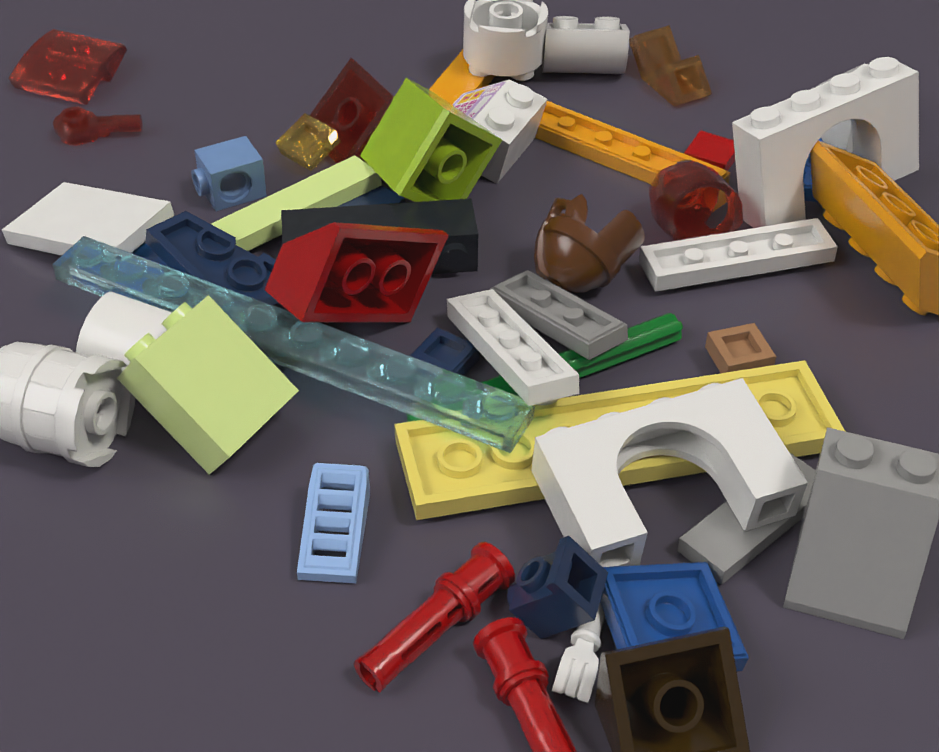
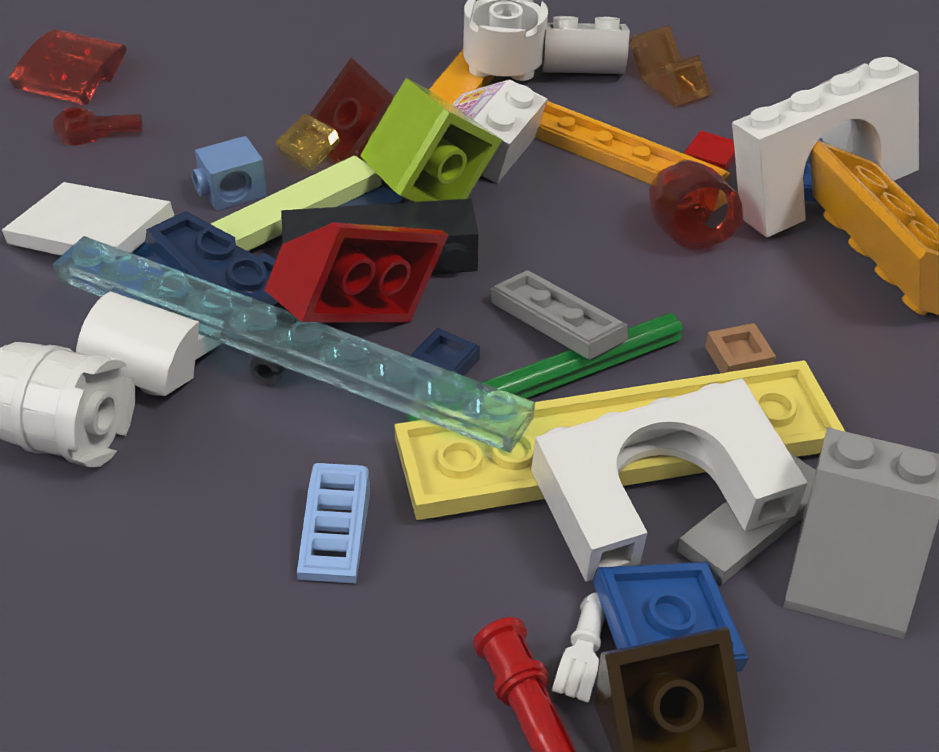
(205, 382): yellowish green brick -> none
(454, 599): red pin -> none
(513, 348): white plate -> none
(558, 590): dark blue brick -> none
(576, 255): reddish brown helmet -> none
(737, 254): white plate -> none

